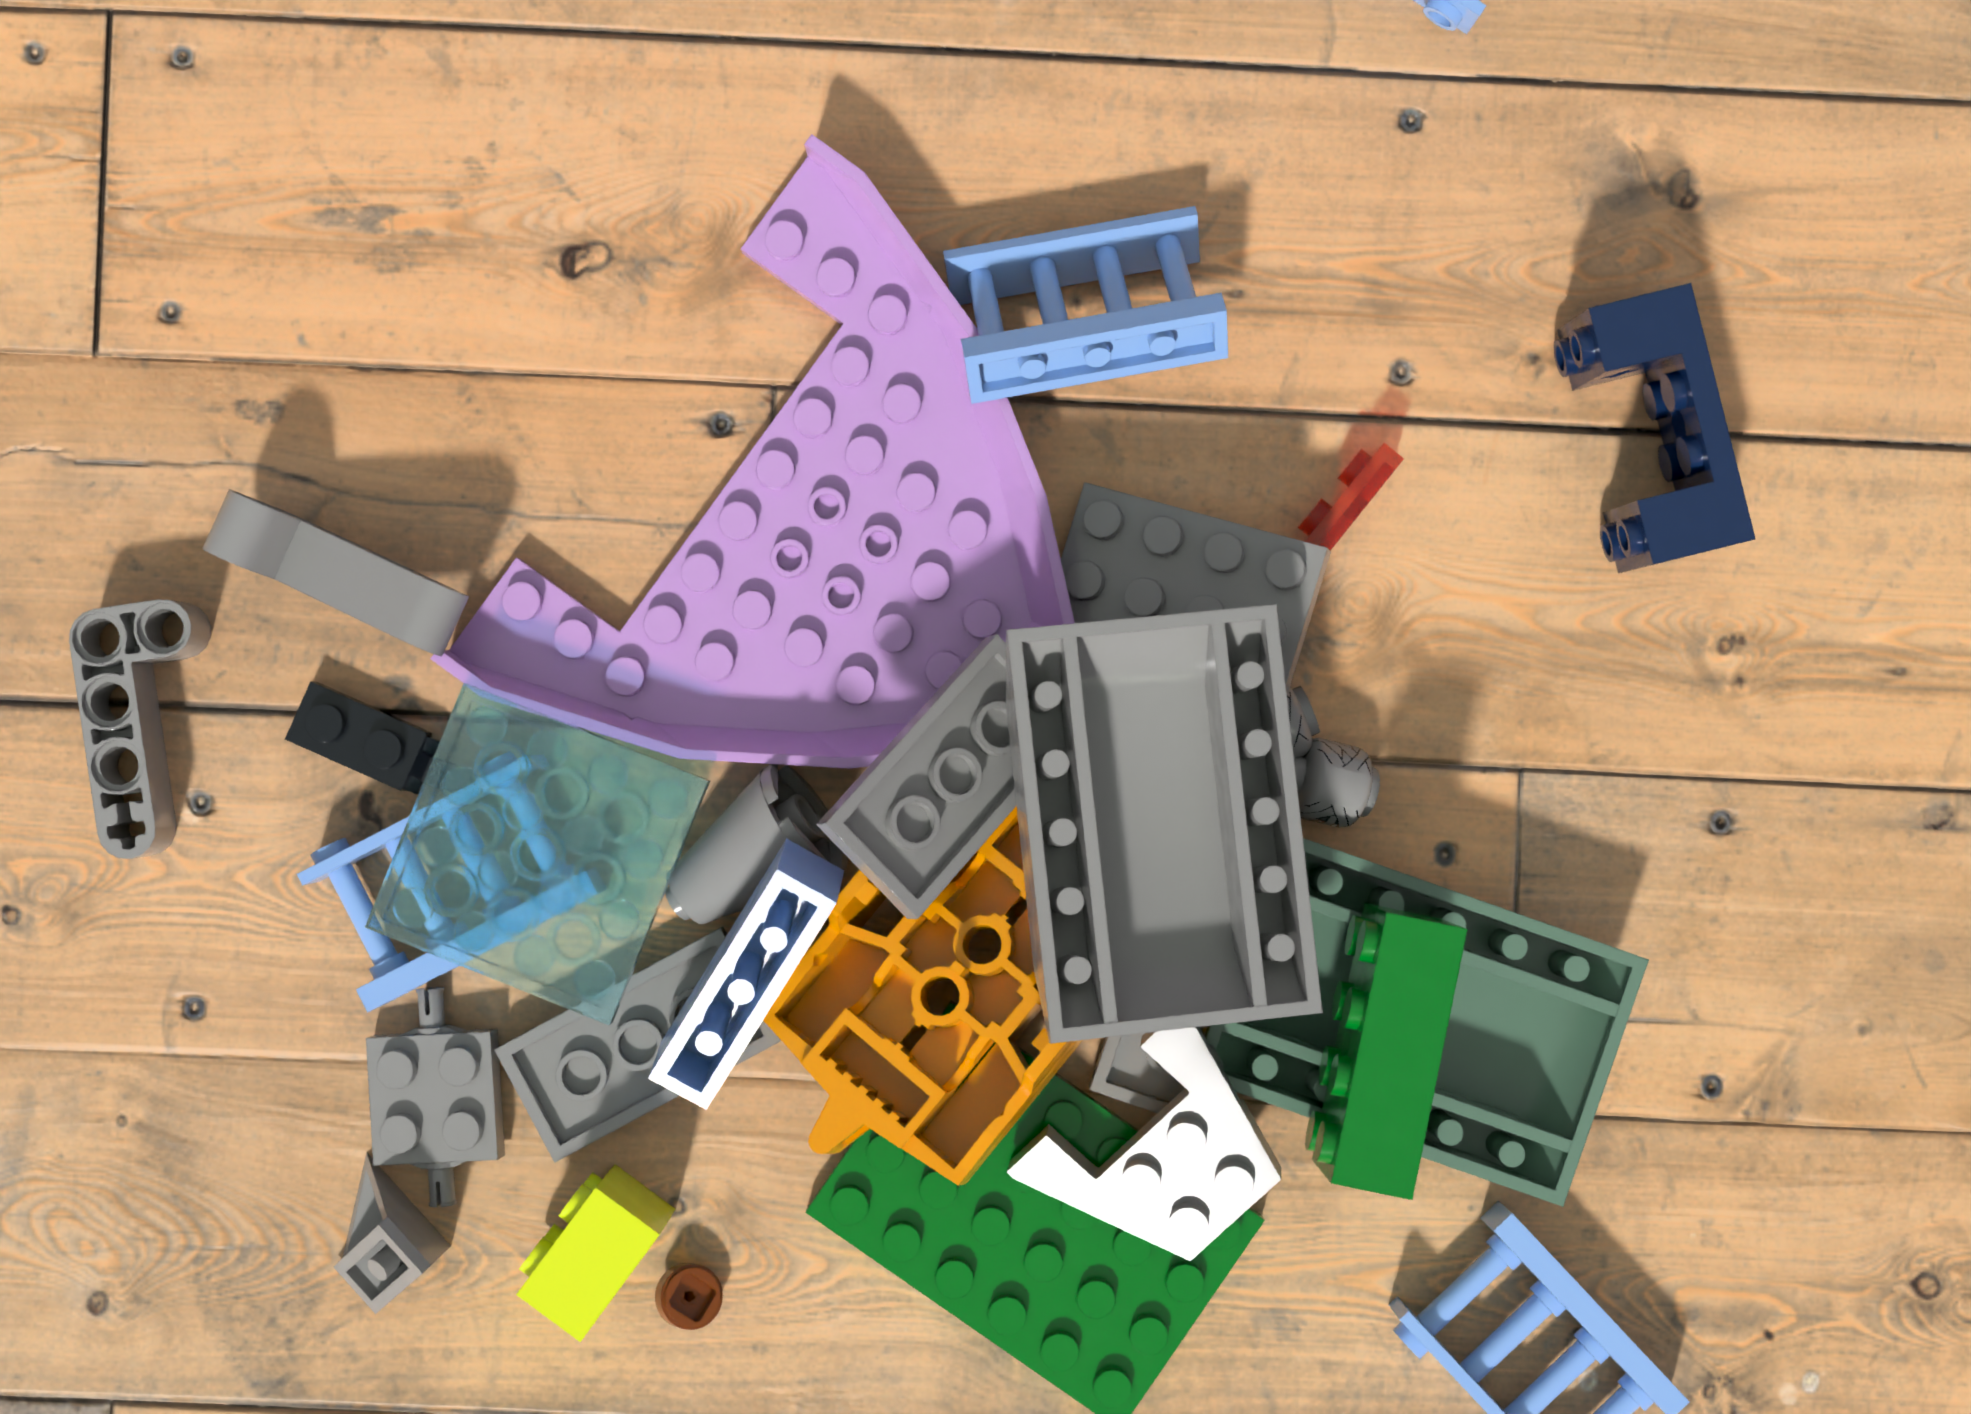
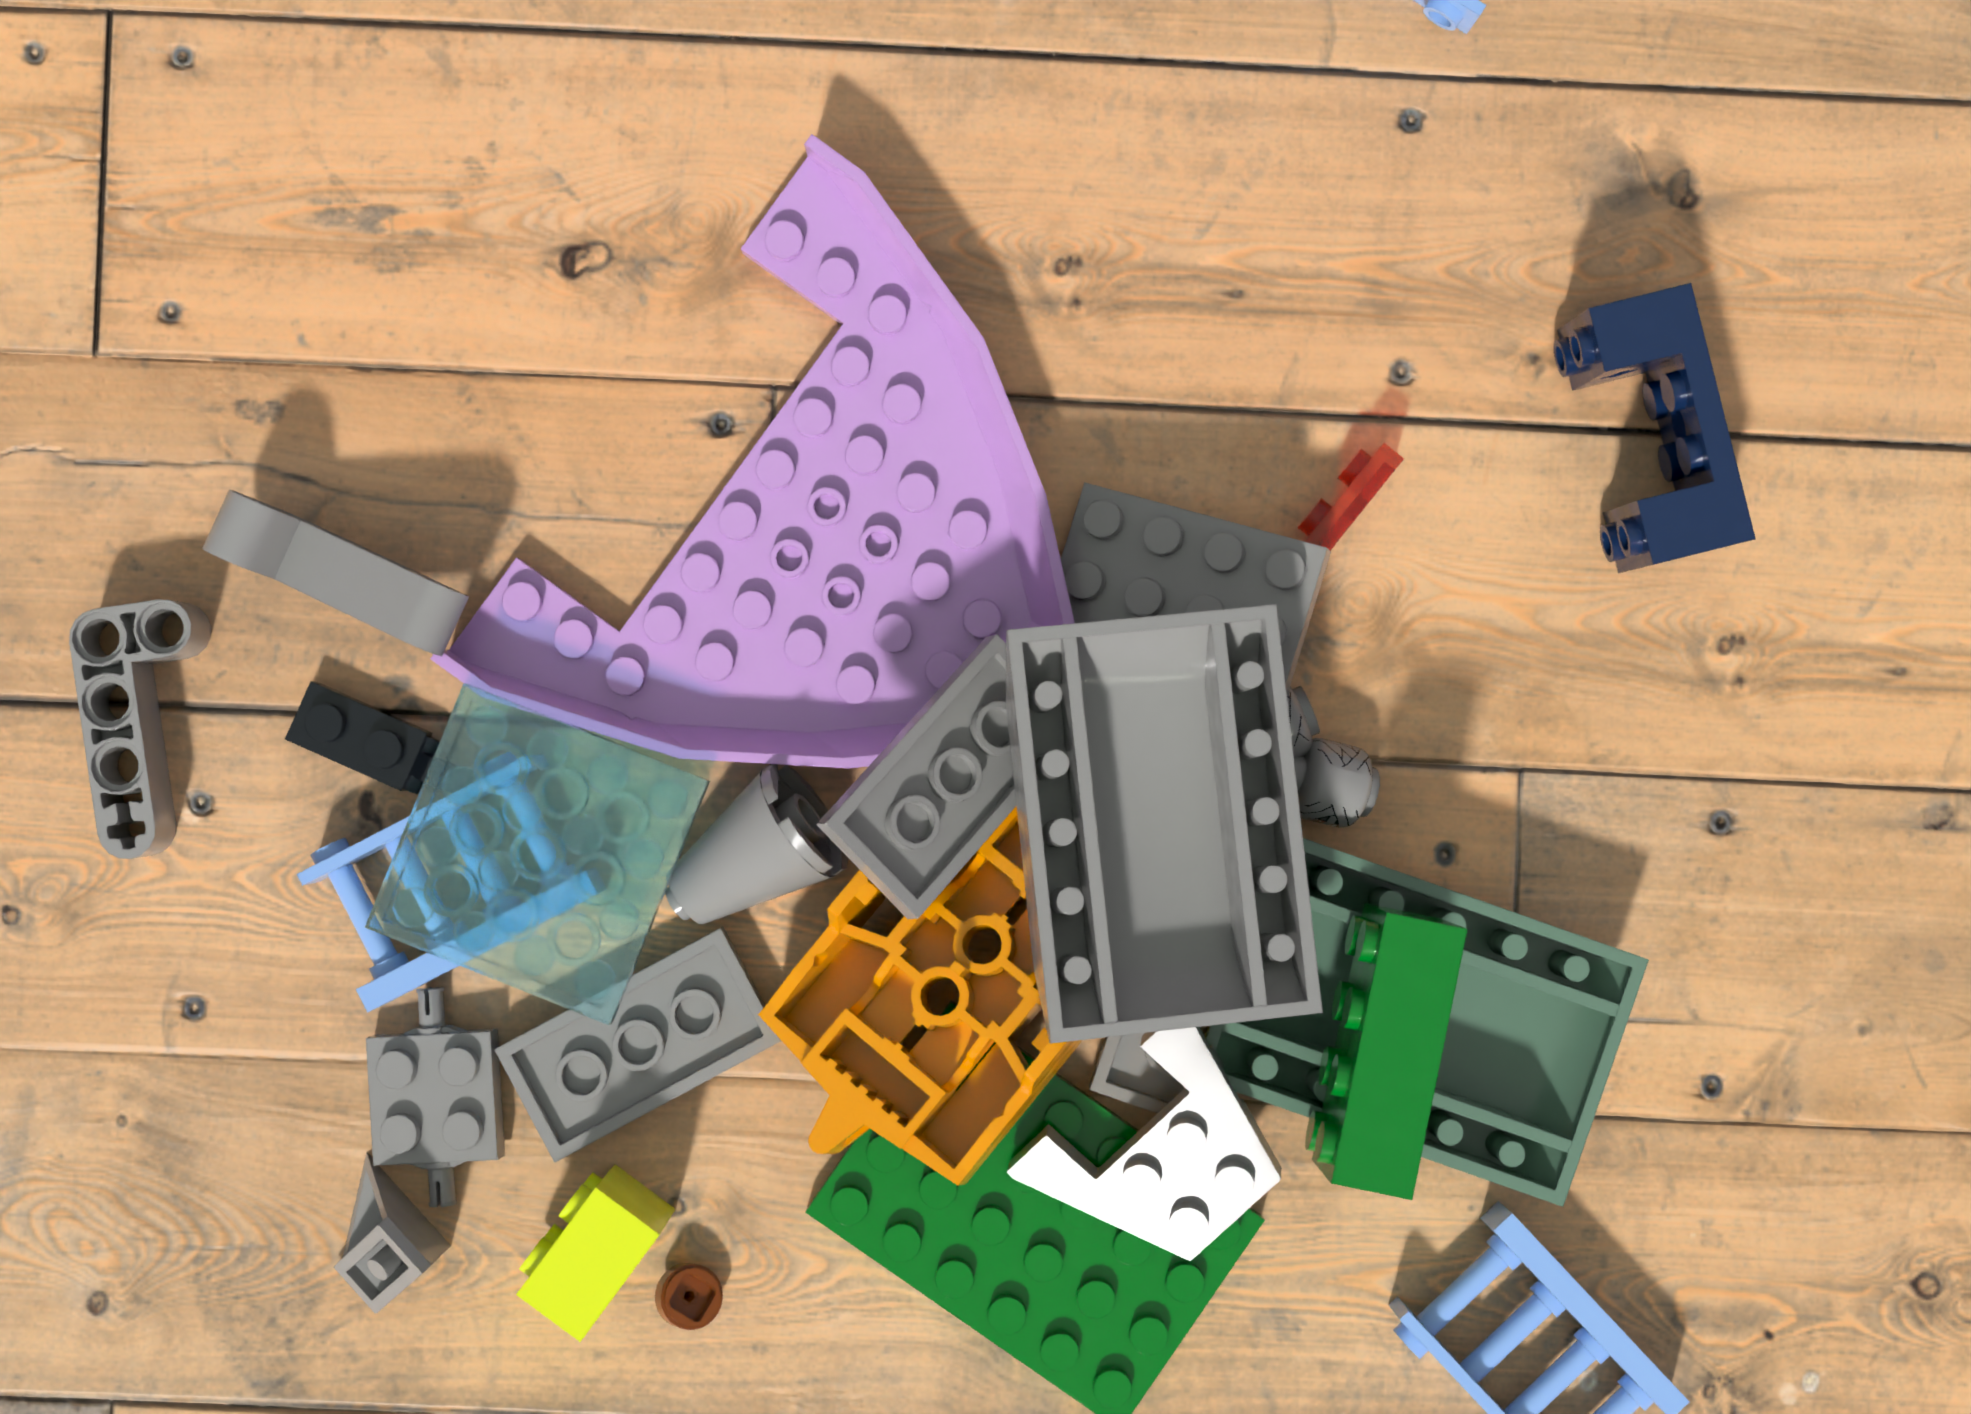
(747, 973): light blue brick -> none
(1094, 346): light blue fence -> none

